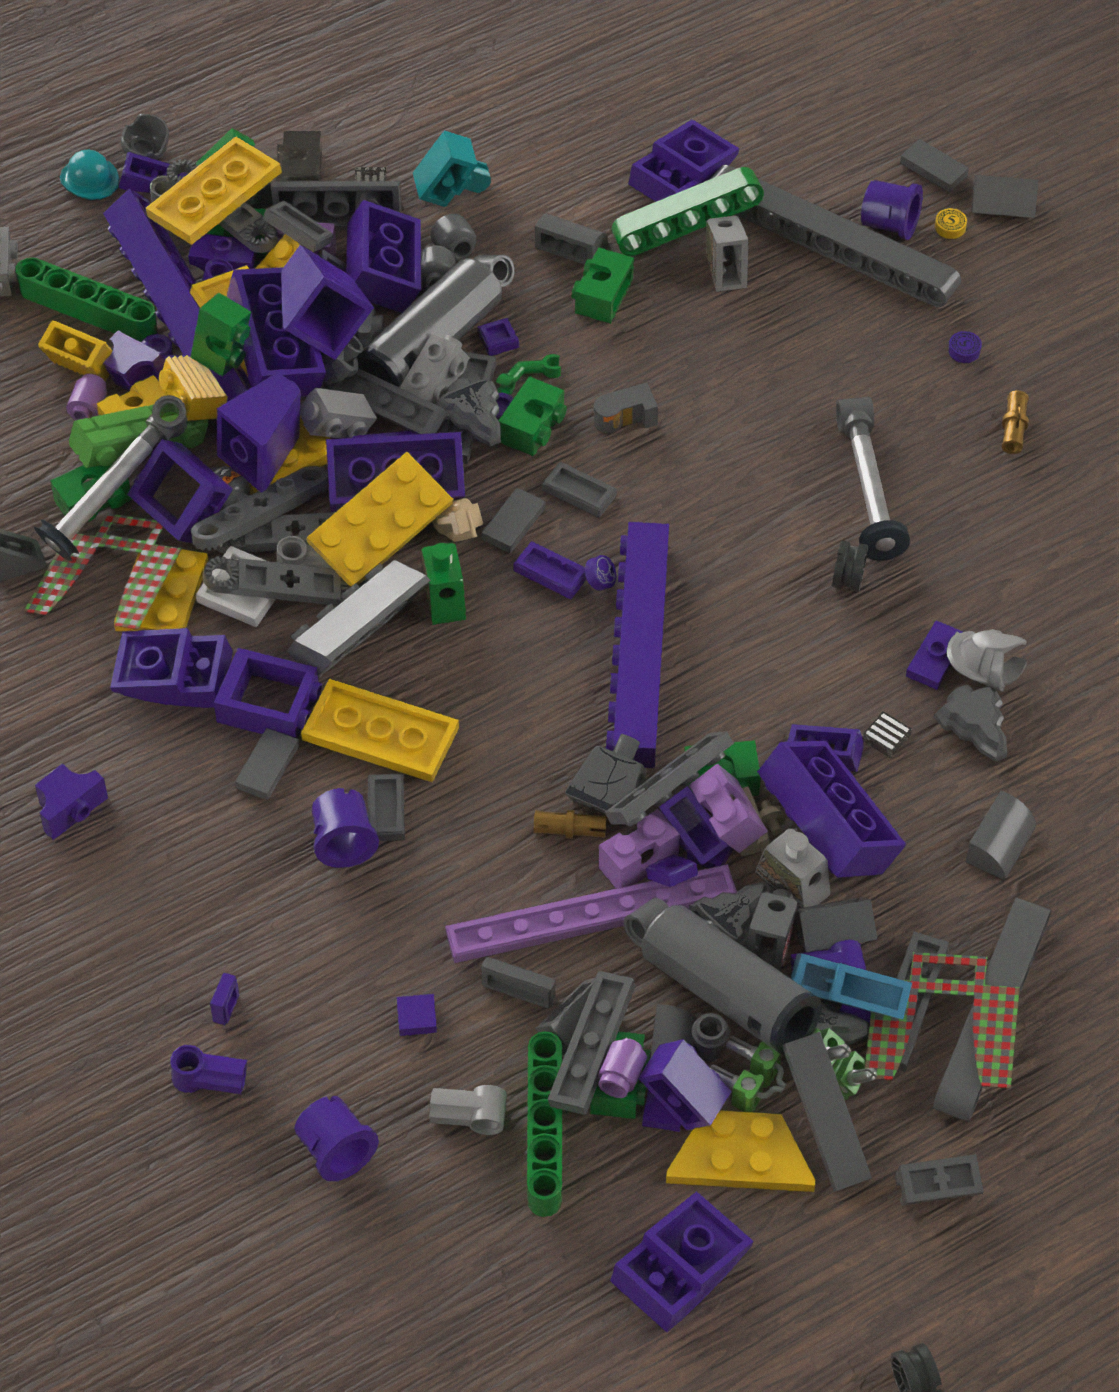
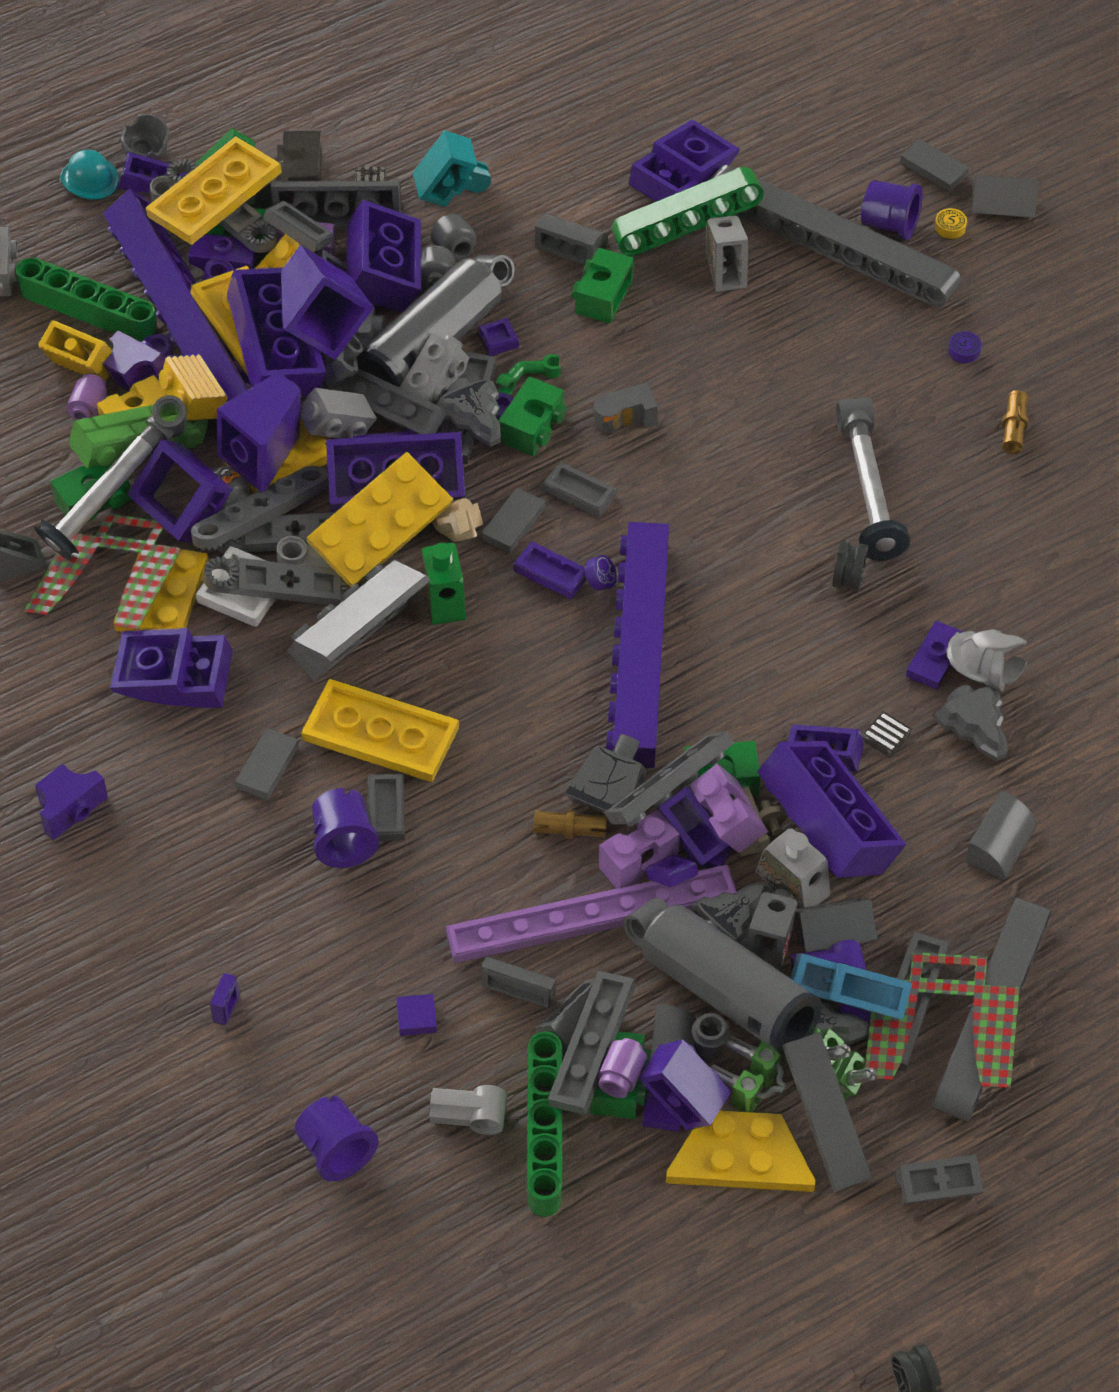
(210, 1071): dark purple piece -> none
(221, 334): green brick -> none
(234, 713): dark purple window -> none
(680, 1261): dark purple slope -> none

